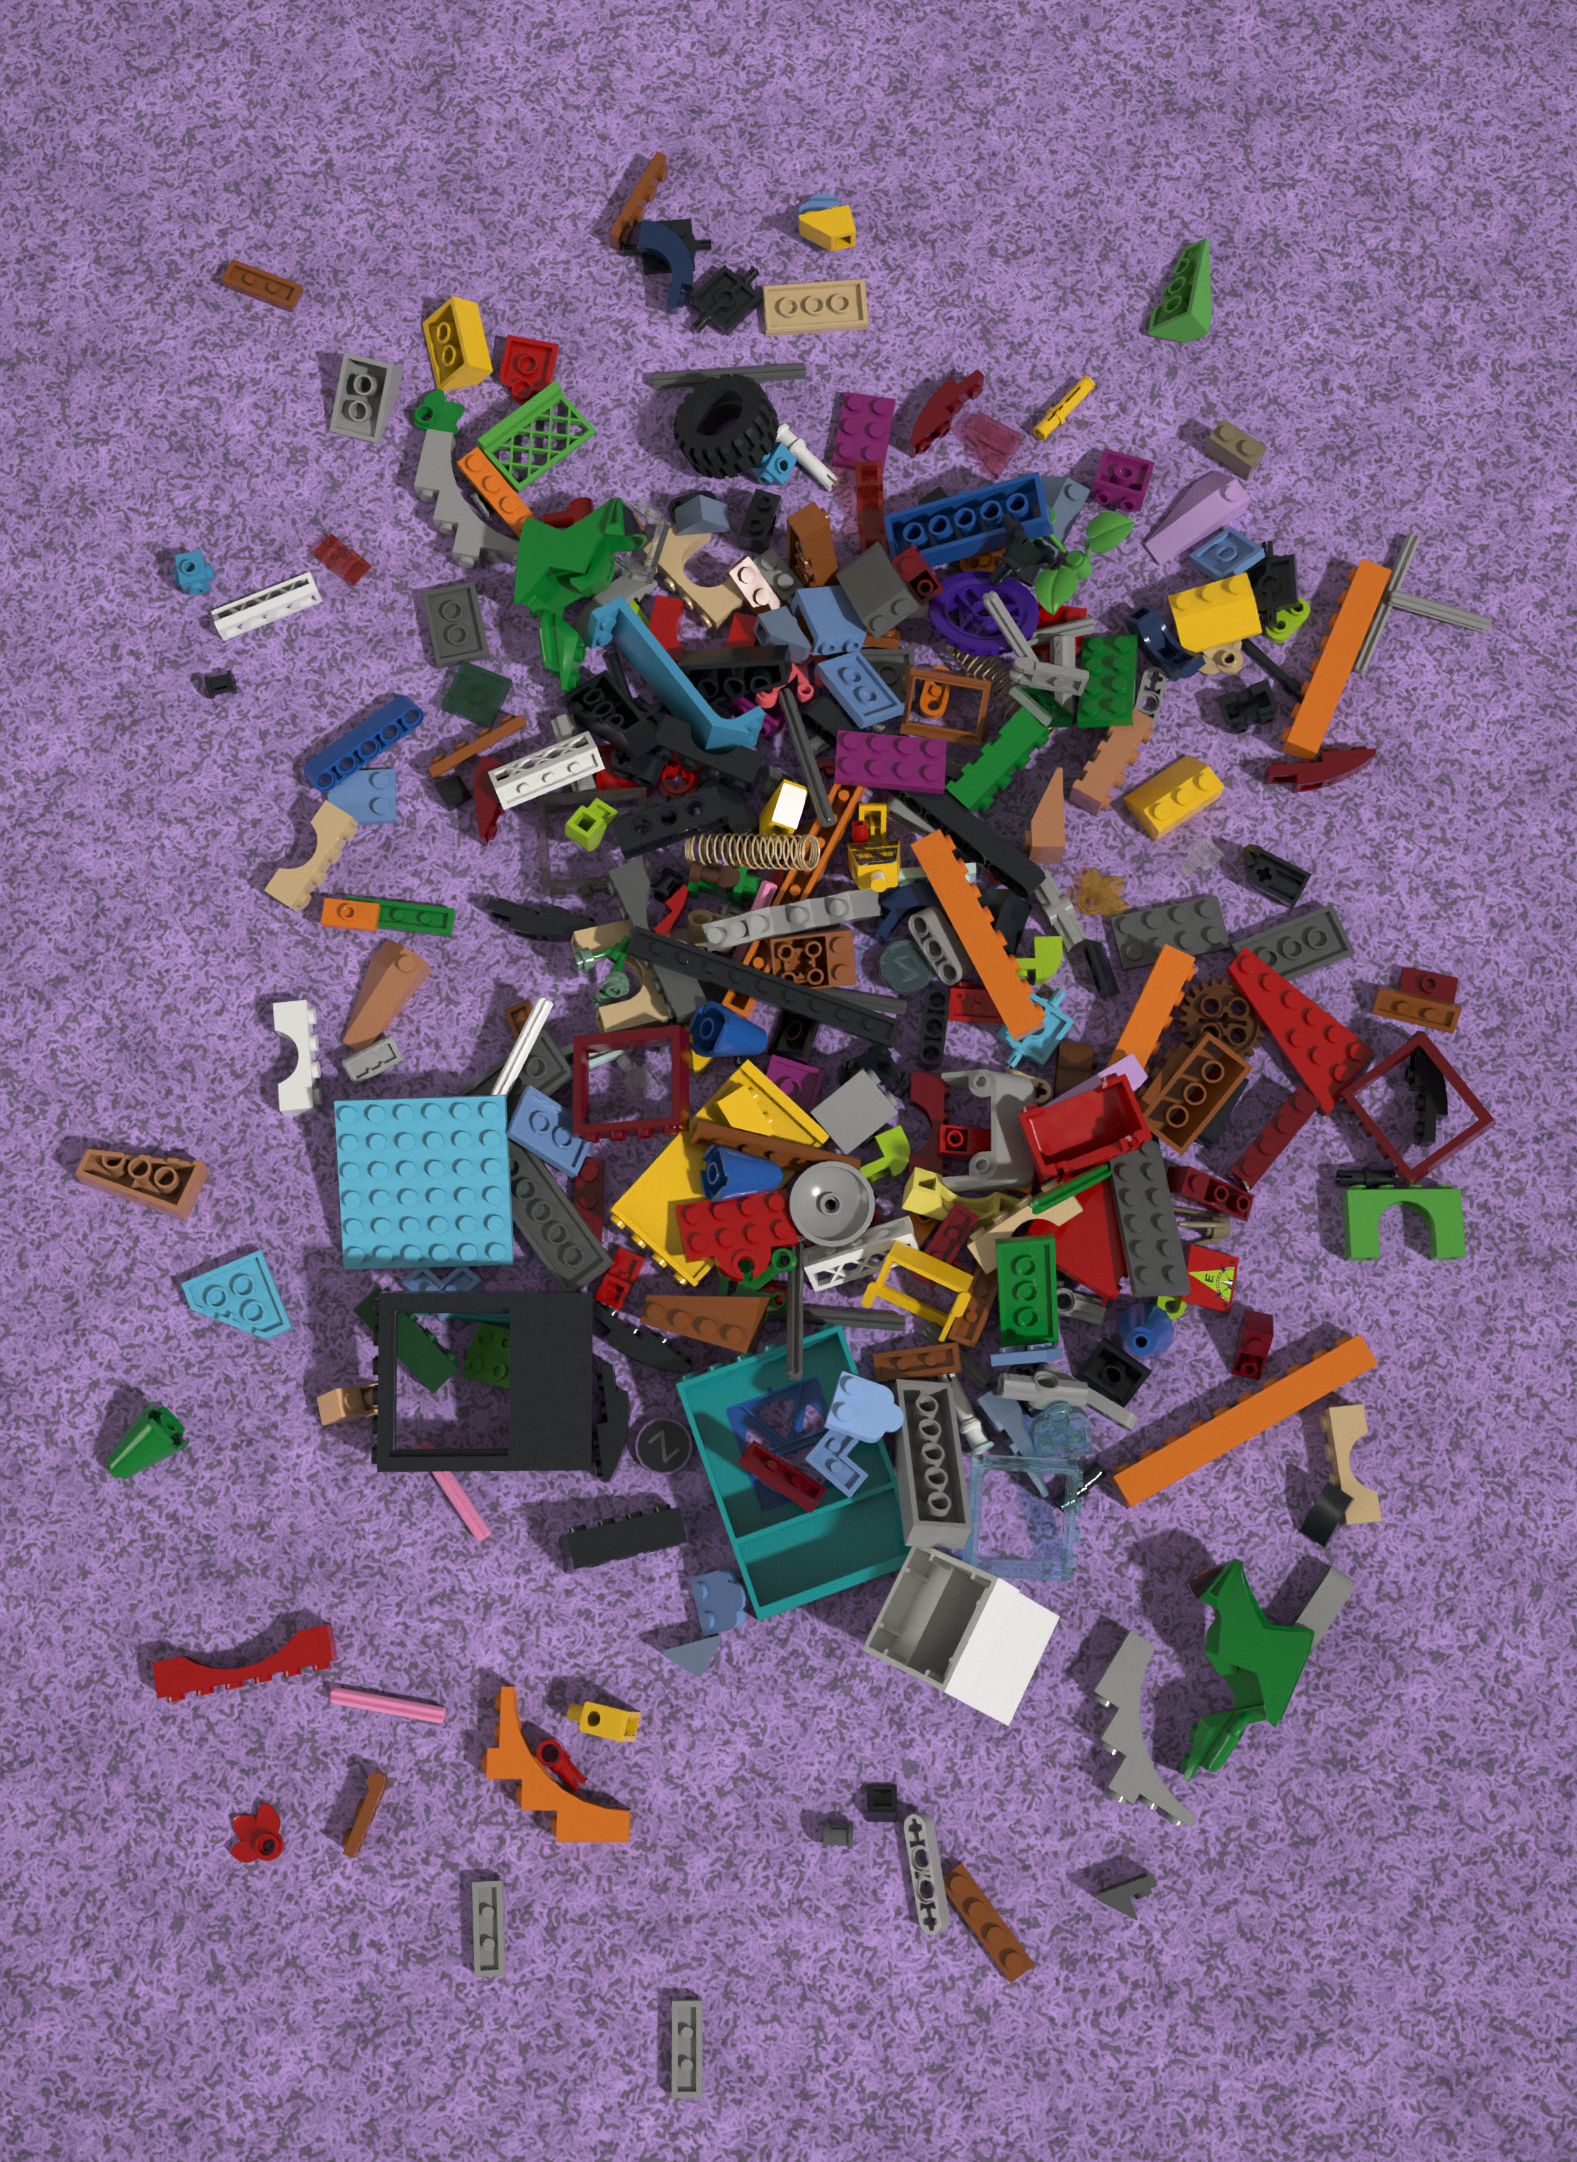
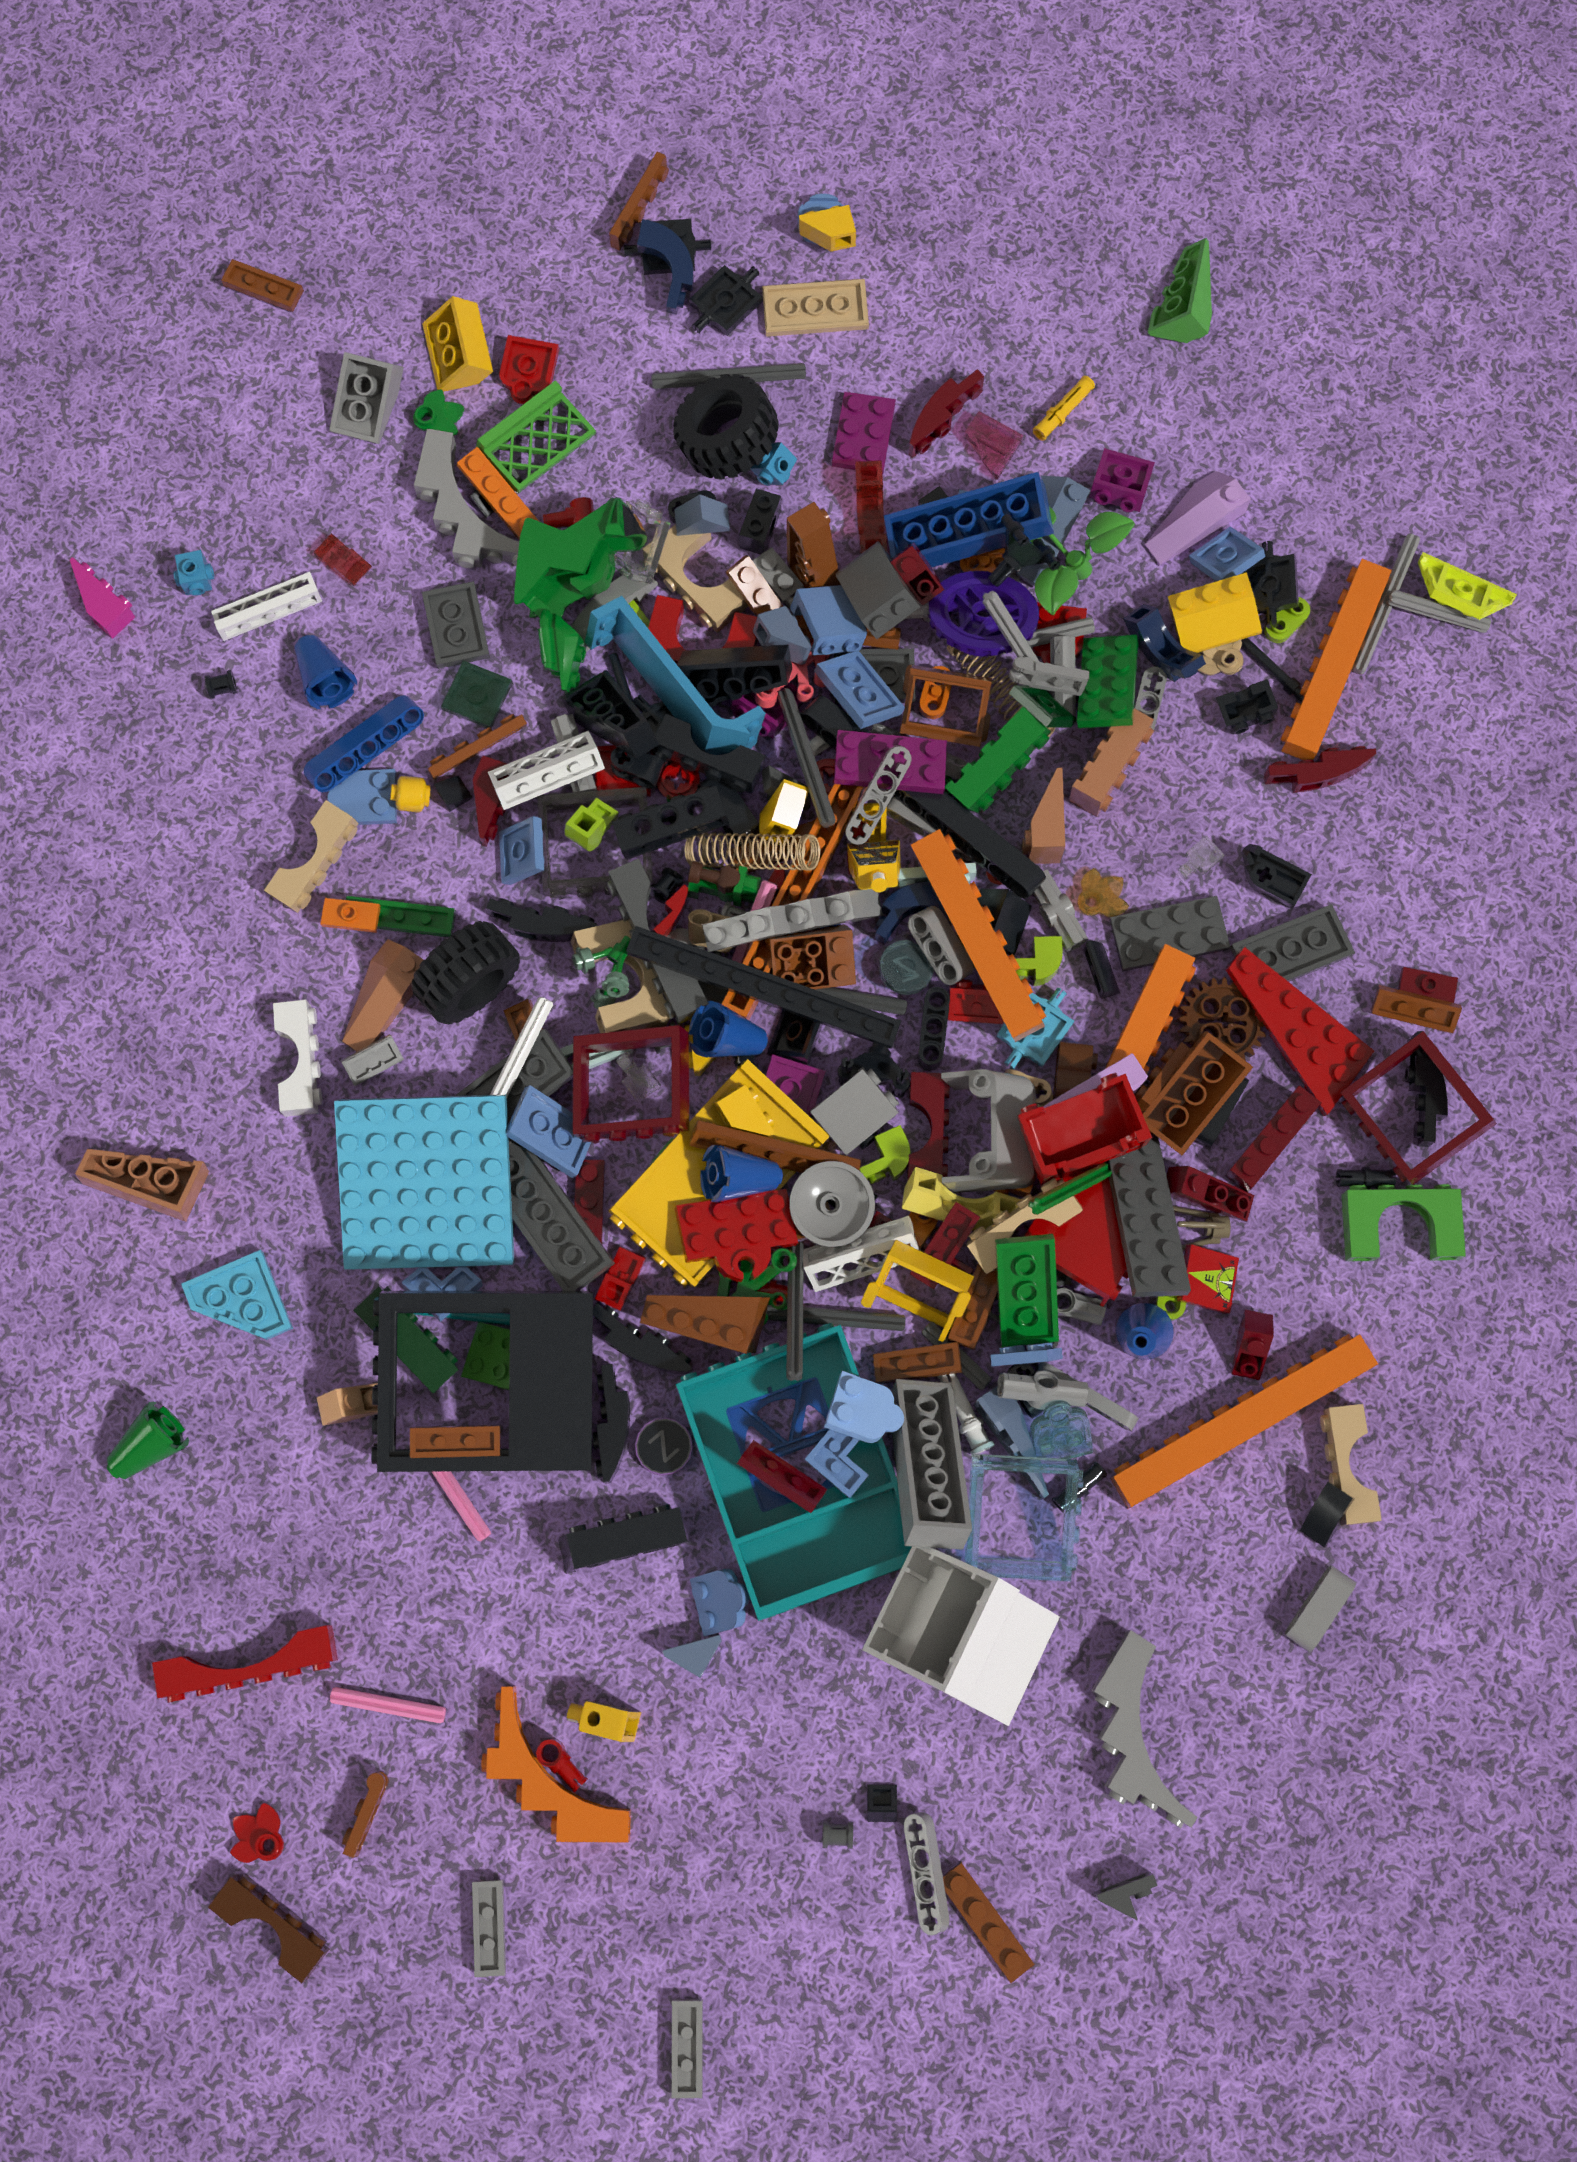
(101, 604): none -> dark pink slope
(299, 1948): none -> reddish brown arch
(323, 674): none -> blue cone
(410, 794): none -> yellow head
(454, 1441): none -> dark orange plate
(465, 972): none -> black tyre
(521, 850): none -> medium blue plate
(806, 458): white pin -> none
(881, 796): none -> light grey beam
(963, 1142): red slope -> none
(1113, 1373): black slope -> none
(1174, 796): yellow slope -> none
(1235, 449): dark tan brick -> none
(1253, 1657): green piece -> none
(1462, 589): none -> neon yellow wing

